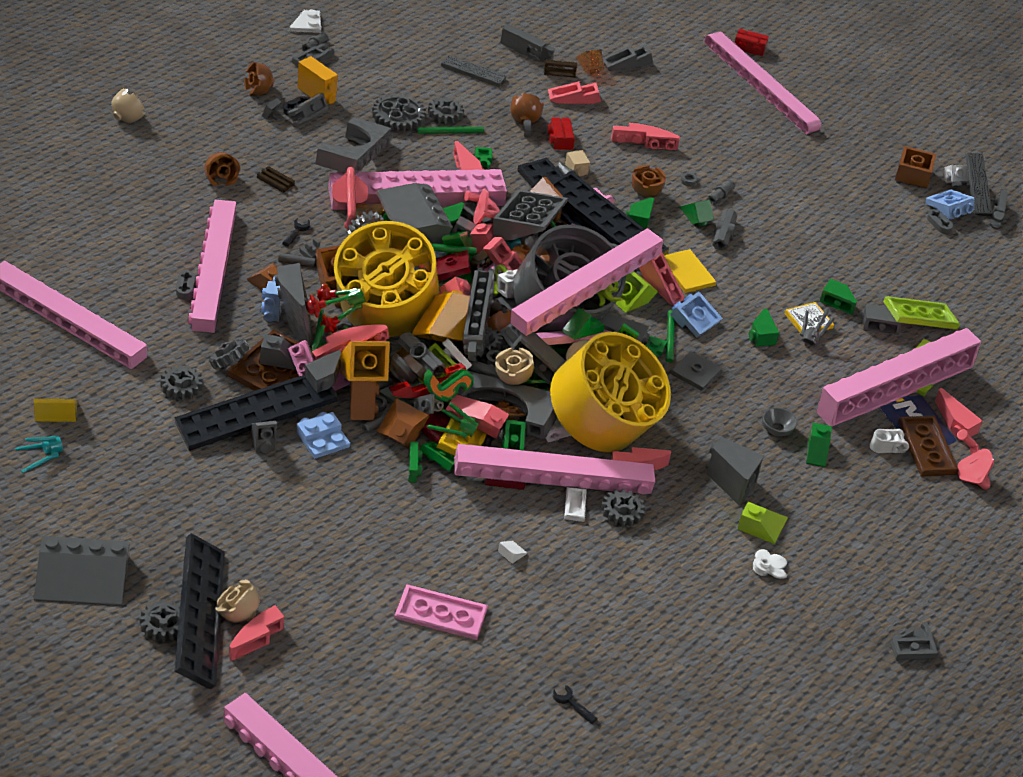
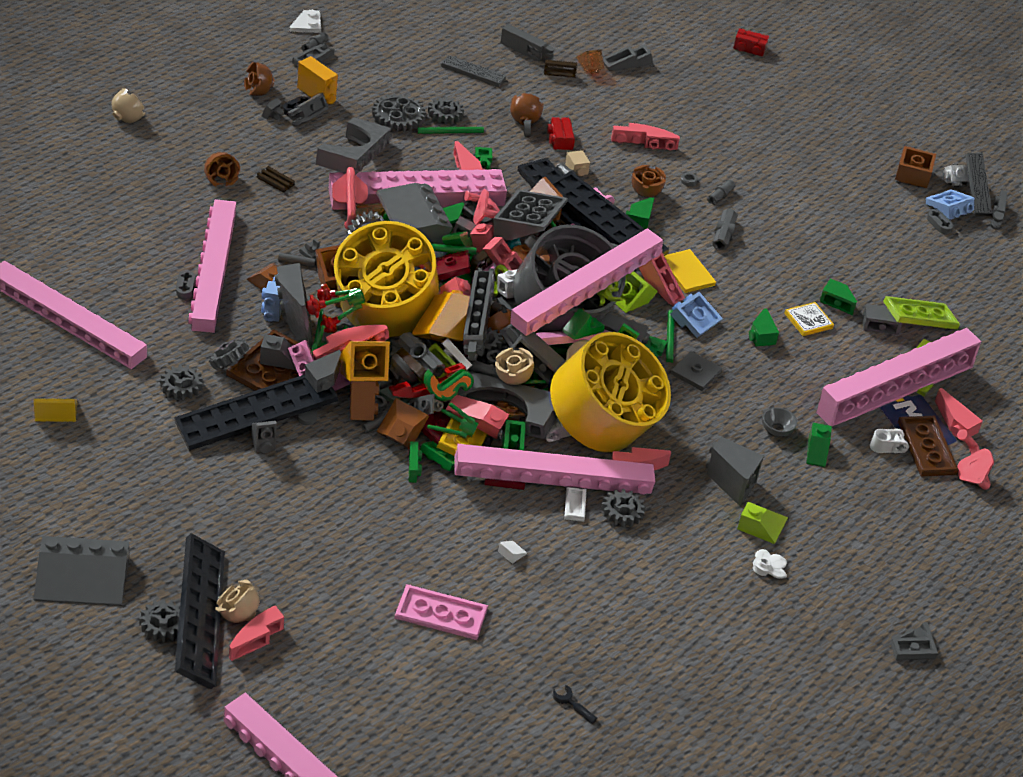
(50, 445): teal plant -> none
(299, 227): black piece -> none
(322, 434): light blue plate -> none
(575, 94): coral slope -> none
(698, 212): green slope -> none
(763, 82): bright pink beam -> none
(812, 334): dark grey plant -> none

